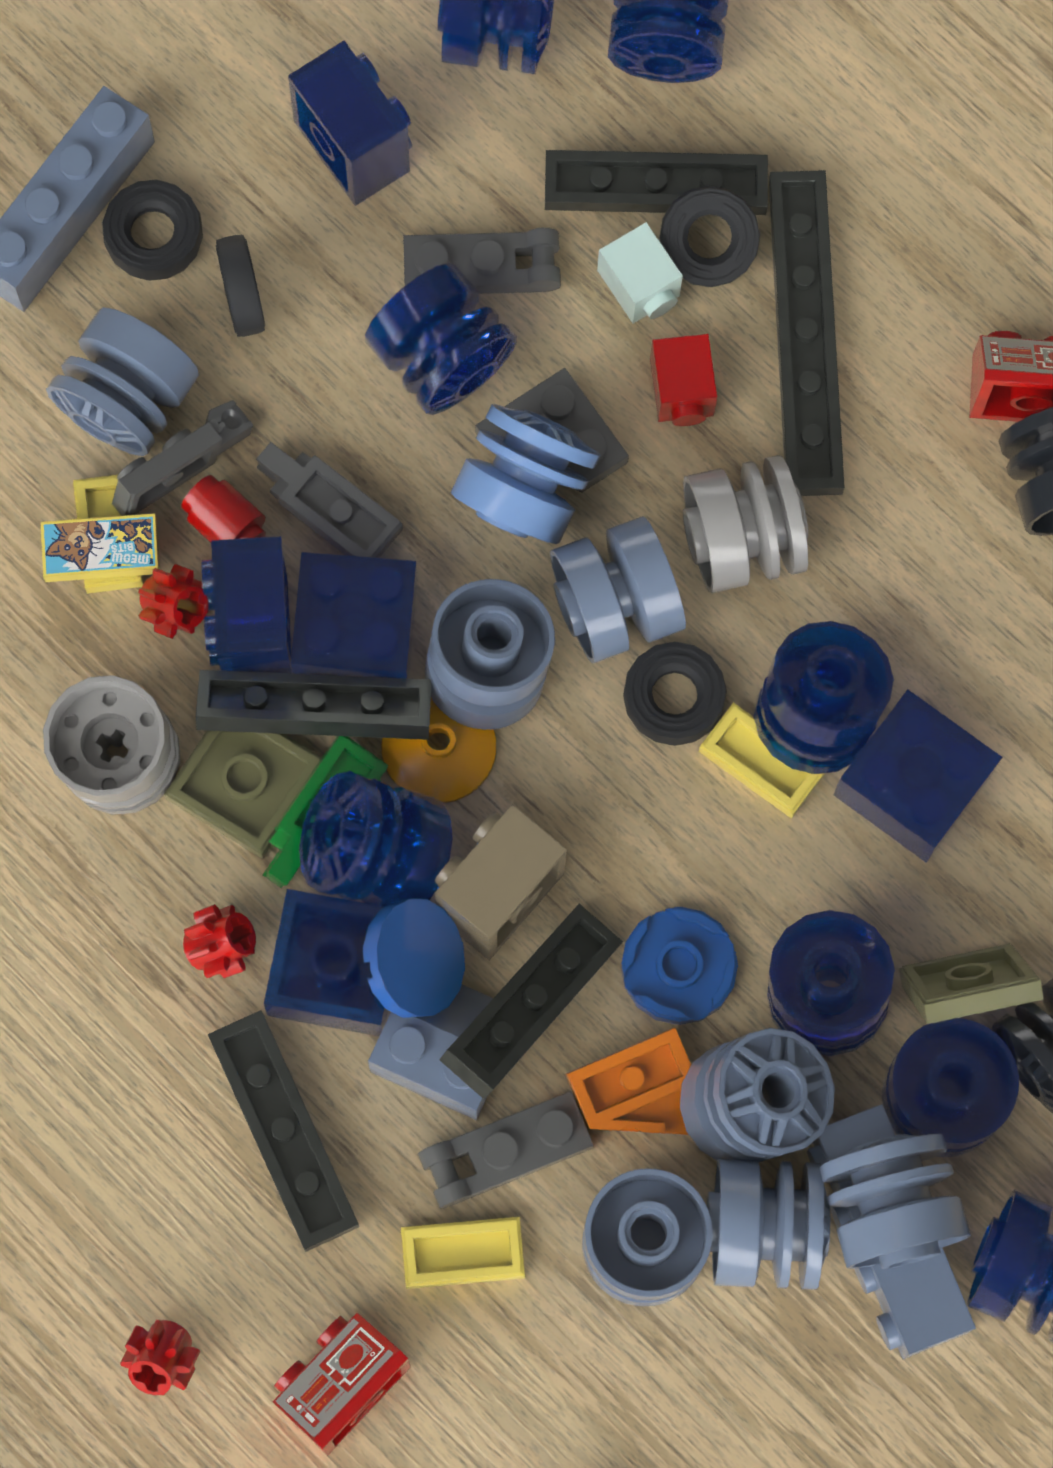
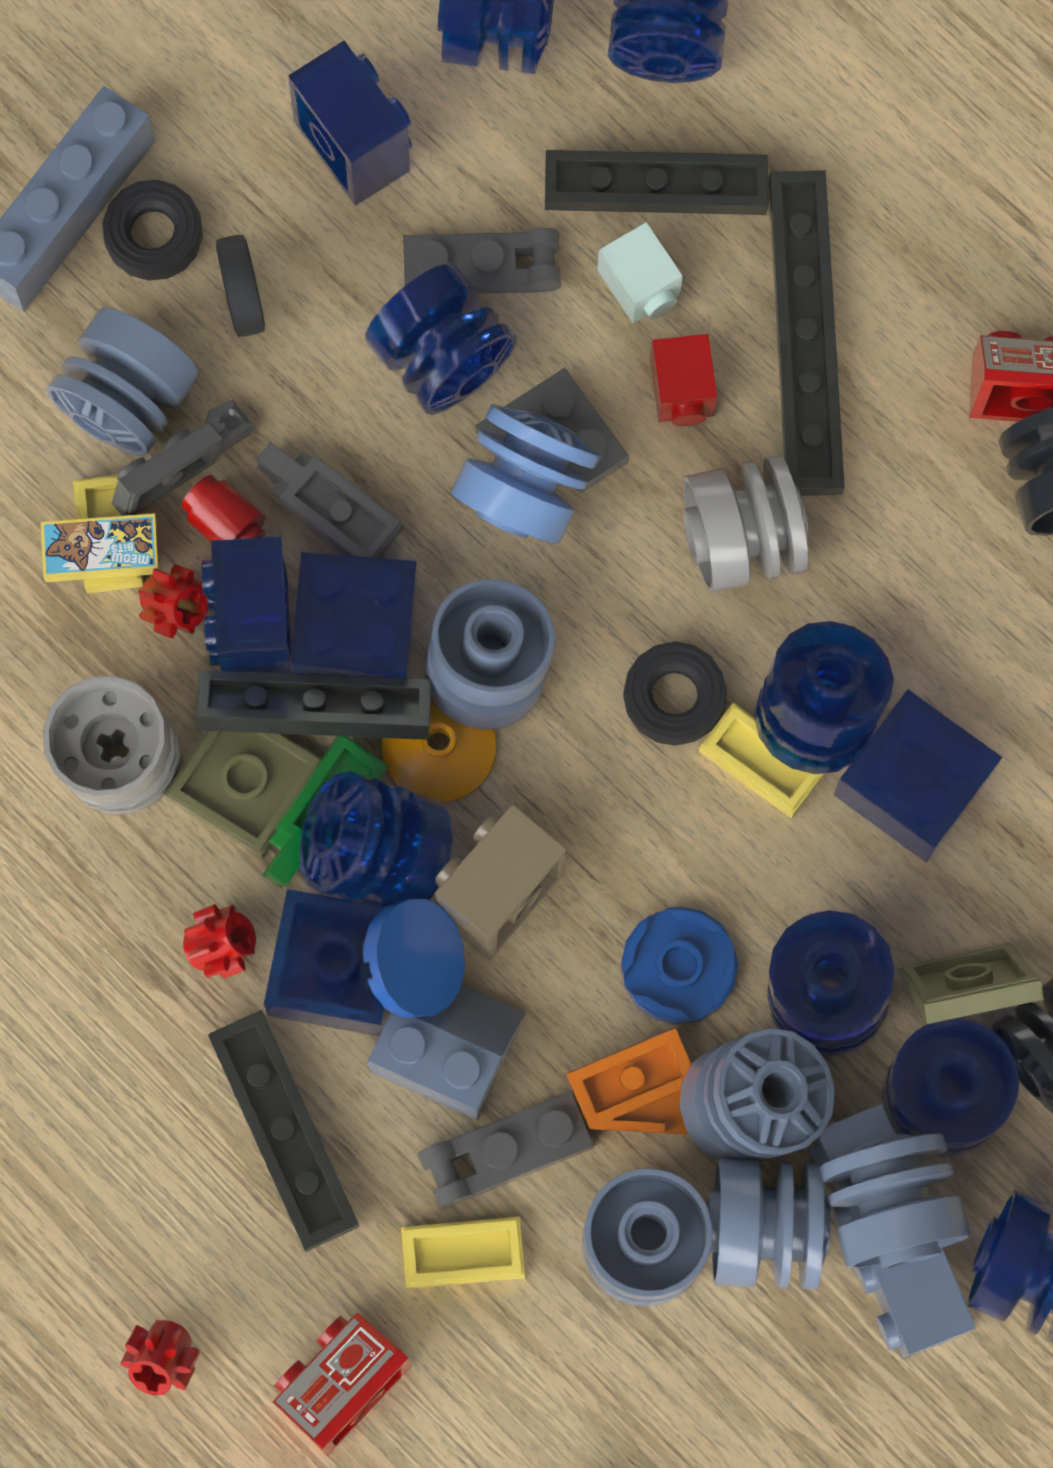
(530, 1001): pearl dark grey plate -> none
(601, 595): sand blue wheel -> none
(744, 239): black tyre -> none

